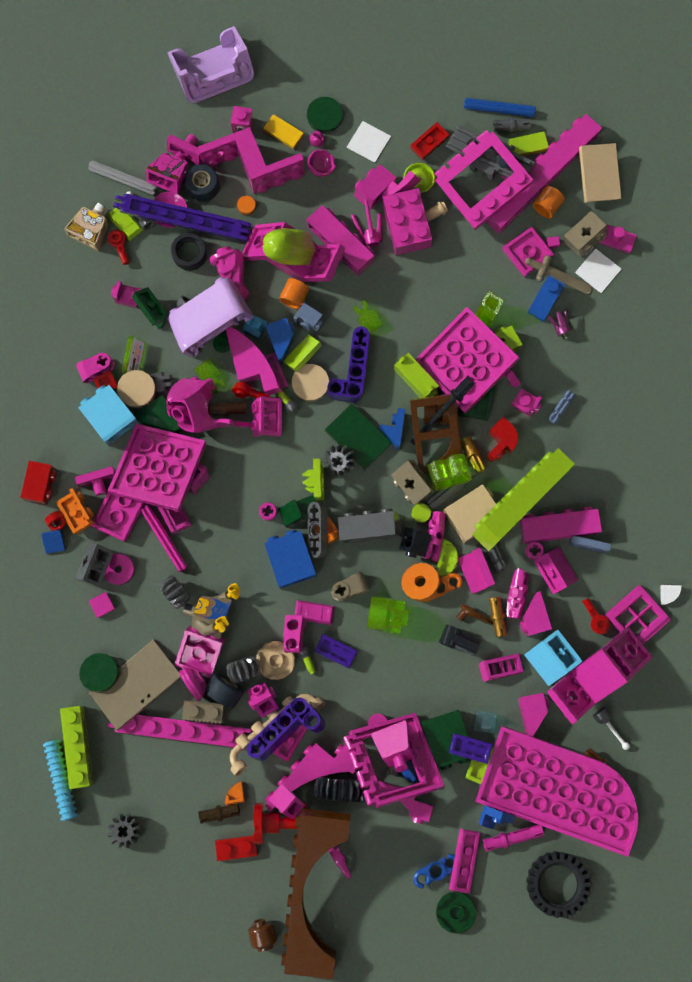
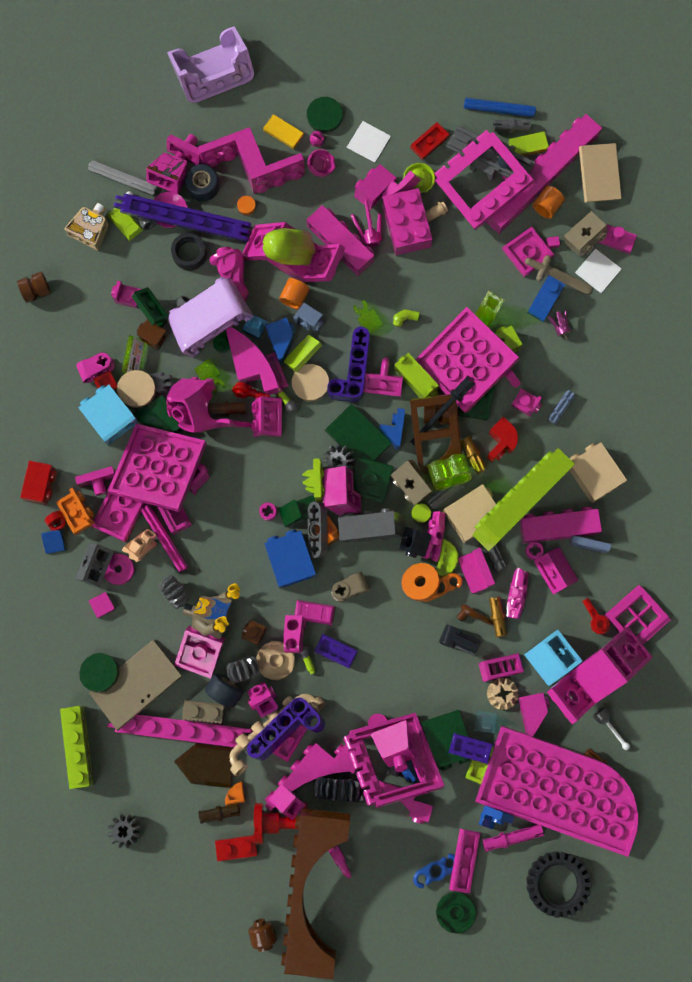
(33, 287): none -> reddish brown wheel
(60, 780): medium azure piece -> none
(117, 240): red plate -> none
(140, 545): none -> light nougat hips
(152, 335): none -> reddish brown brick
(194, 682): dark pink piece -> none
(207, 765): none -> dark brown tile
(241, 118): dark pink brick -> none
(253, 632): none -> reddish brown brick
(339, 491): none -> dark pink brick
(371, 478): none -> dark green tile
(382, 382): none -> dark pink plate
(387, 615): clear neon green gear -> none
(404, 315): none -> lime arm
(494, 689): none -> tan gear
(535, 618): dark pink slope -> none
(596, 472): none -> tan brick
(669, 593): white tile -> none

